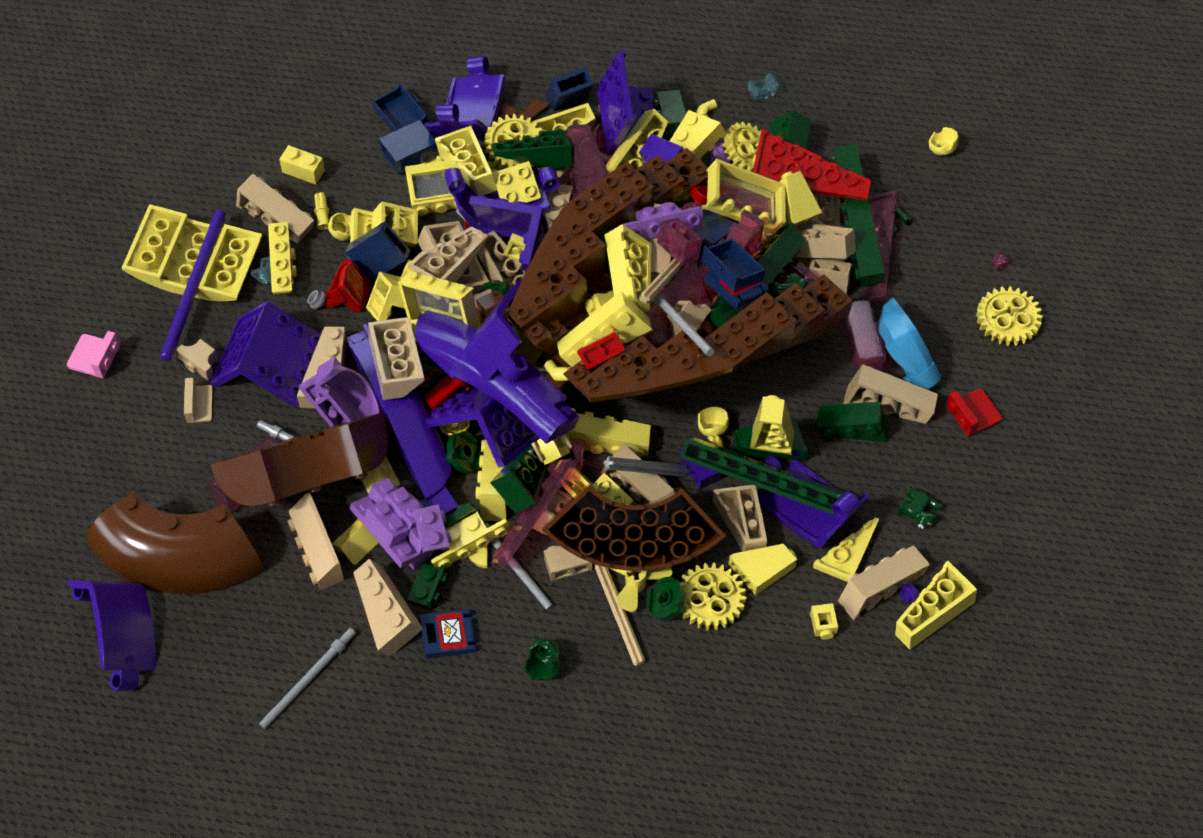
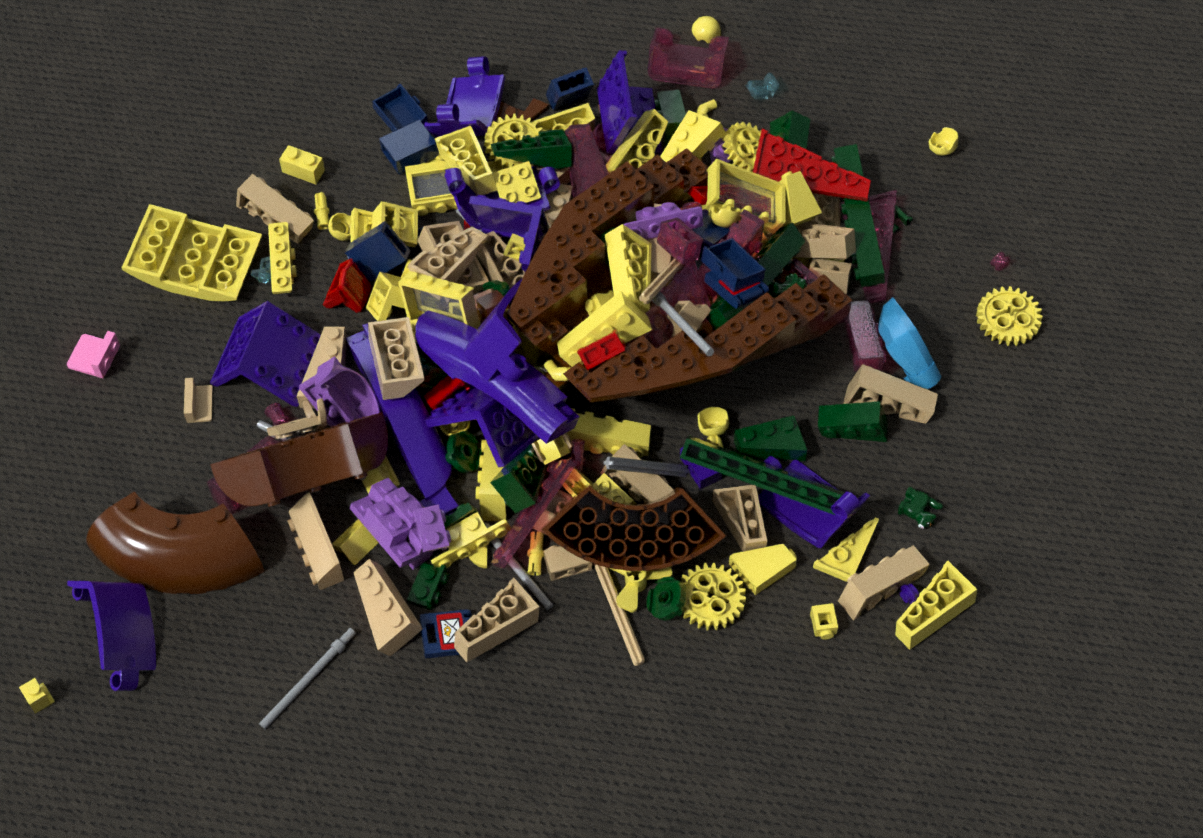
(36, 695): none -> light yellow brick
(192, 285): dark purple piece -> none
(198, 358): tan brick -> none
(276, 414): none -> clear pink bush
(302, 425): none -> tan piece
(316, 299): light grey plate -> none
(497, 621): none -> tan wedge
(535, 553): none -> light yellow pin
(543, 660): dark green hair -> none
(660, 146): dark purple brick -> none
(686, 63): none -> clear pink windscreen
(706, 28): none -> light yellow hair
(723, 217): none -> light yellow hair
(773, 427): light yellow wedge -> none
(973, 411): red bracket -> none

